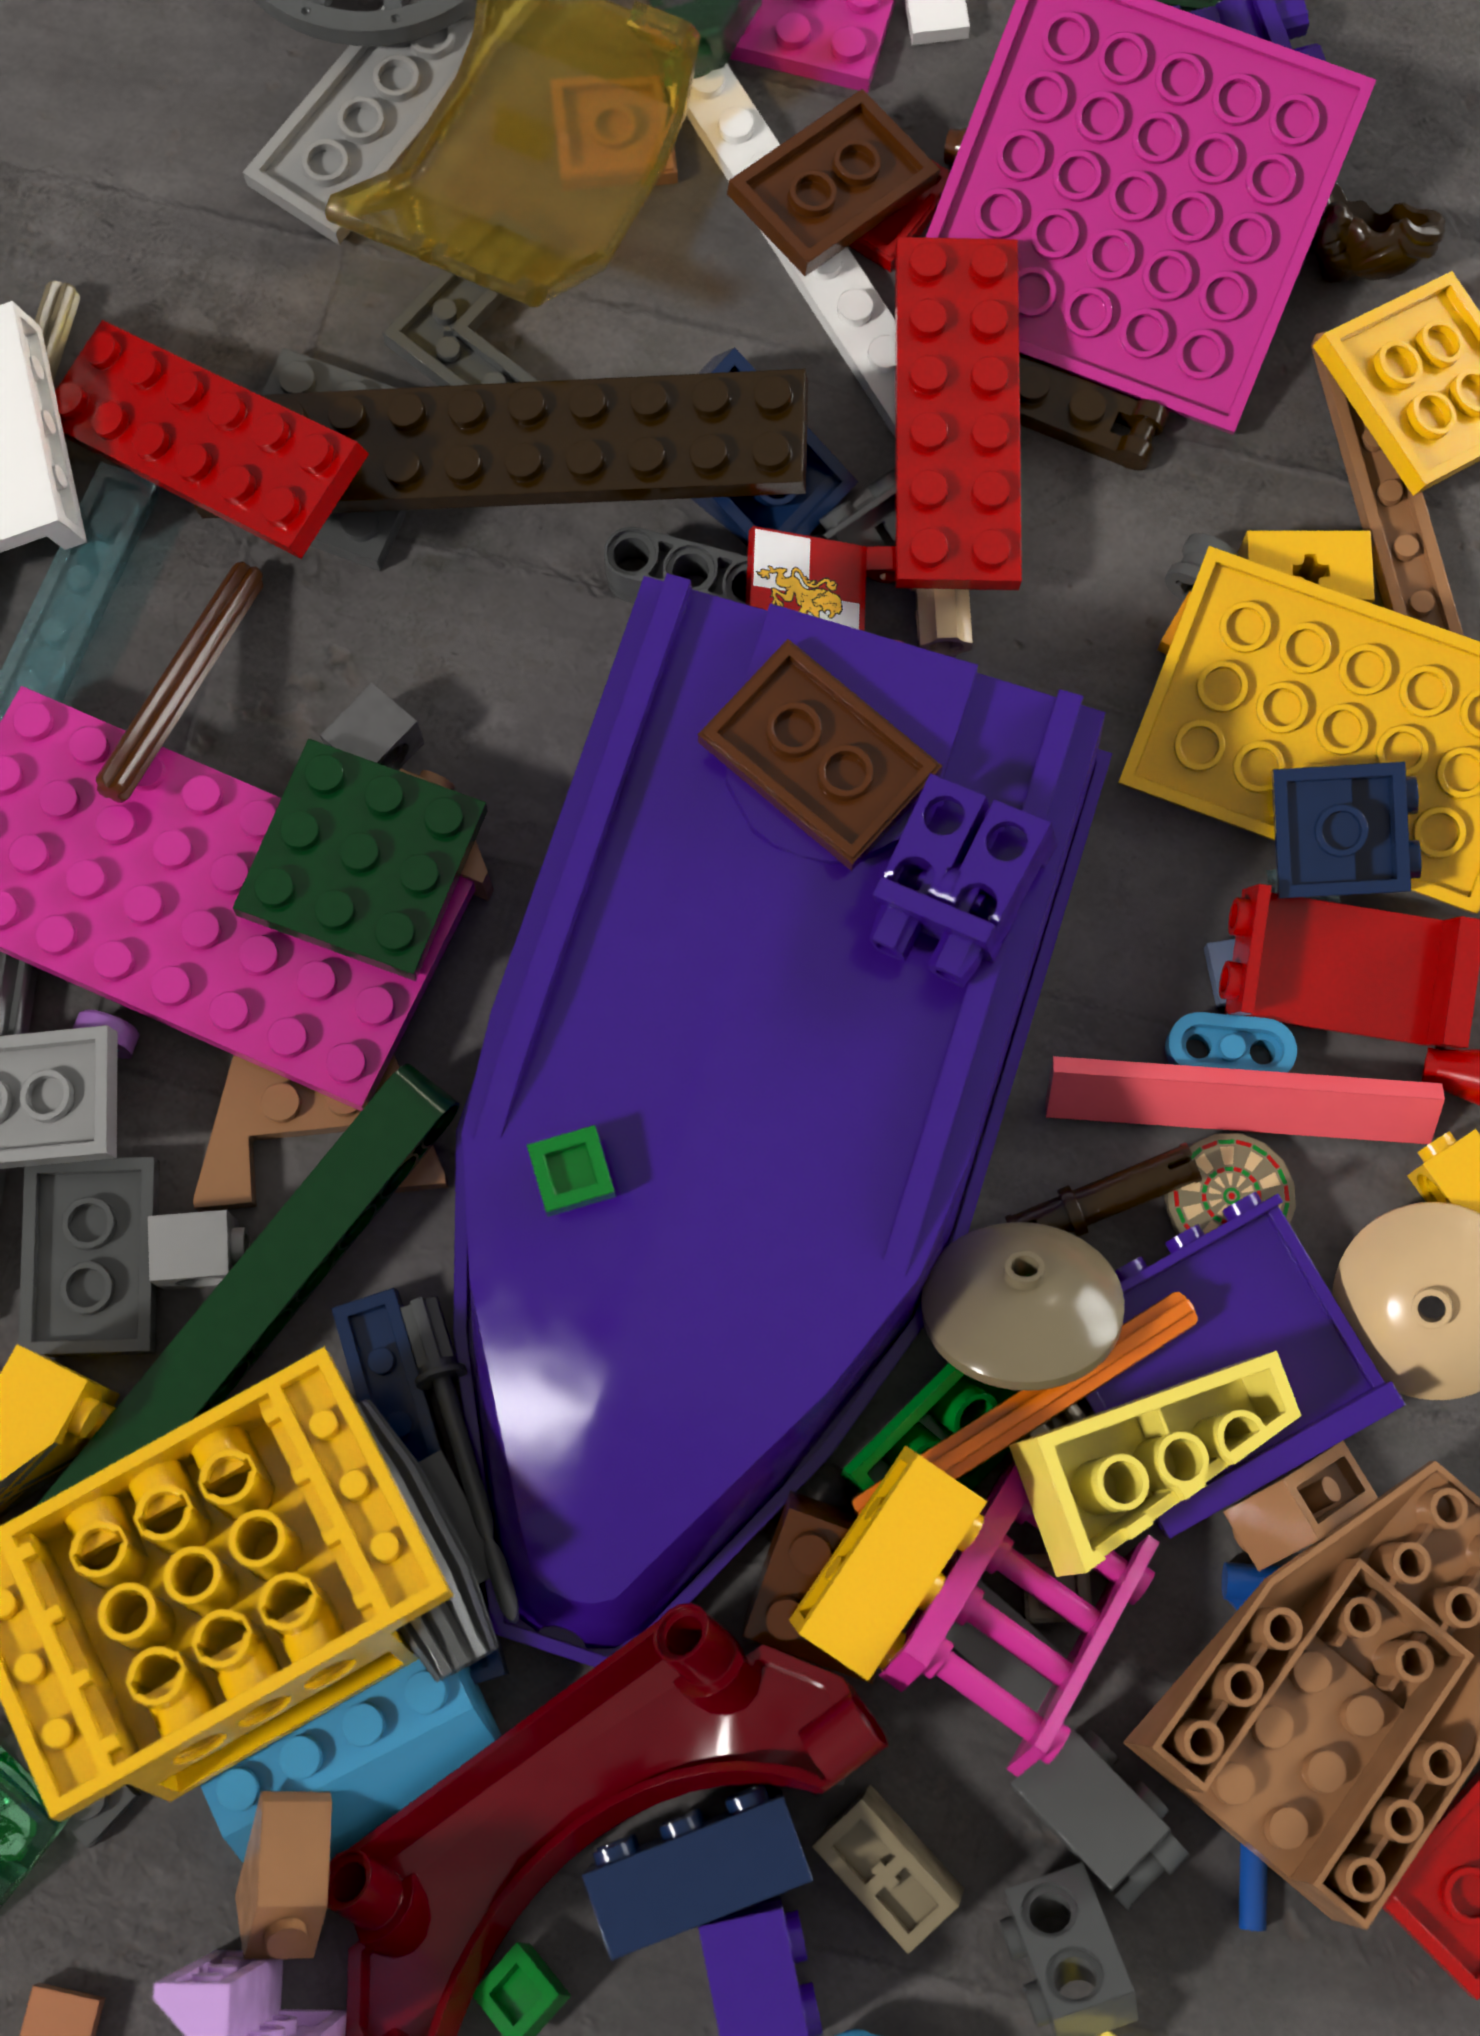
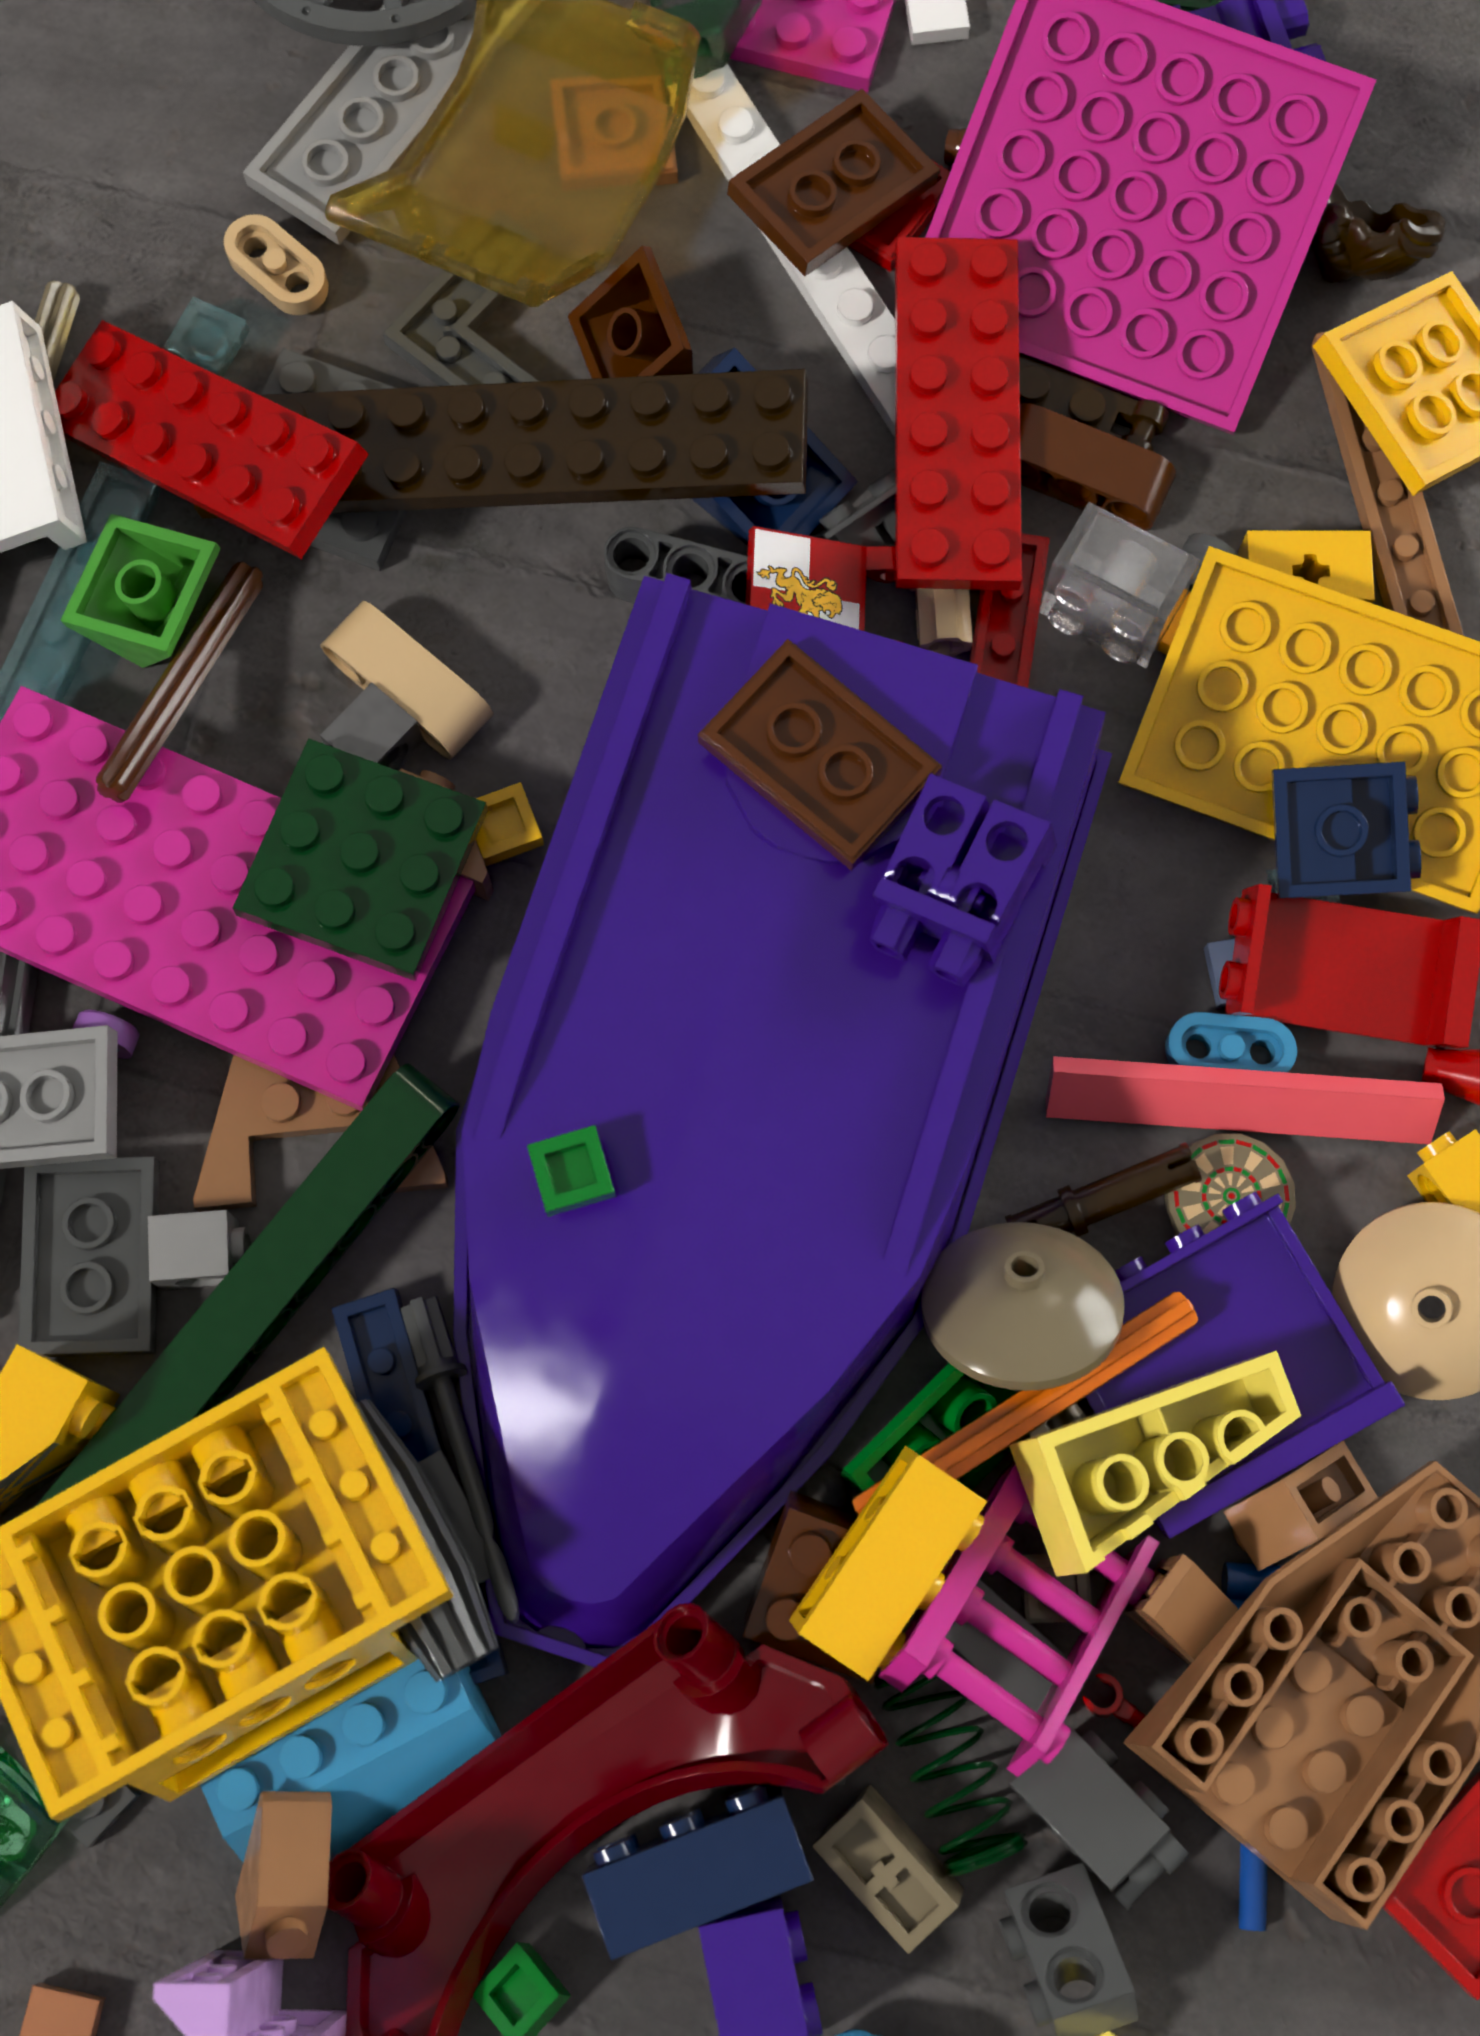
(139, 589): none -> bright green slope
(208, 336): none -> clear light blue plate
(279, 268): none -> tan plate
(378, 651): none -> tan beam
(508, 825): none -> yellow plate
(632, 324): none -> reddish brown slope
(982, 1850): none -> dark green piece
(1009, 619): none -> red tile
(1091, 466): none -> reddish brown beam
(1117, 586): none -> clear brick
(1120, 1708): none -> red hand
(1181, 1608): none -> medium nougat slope

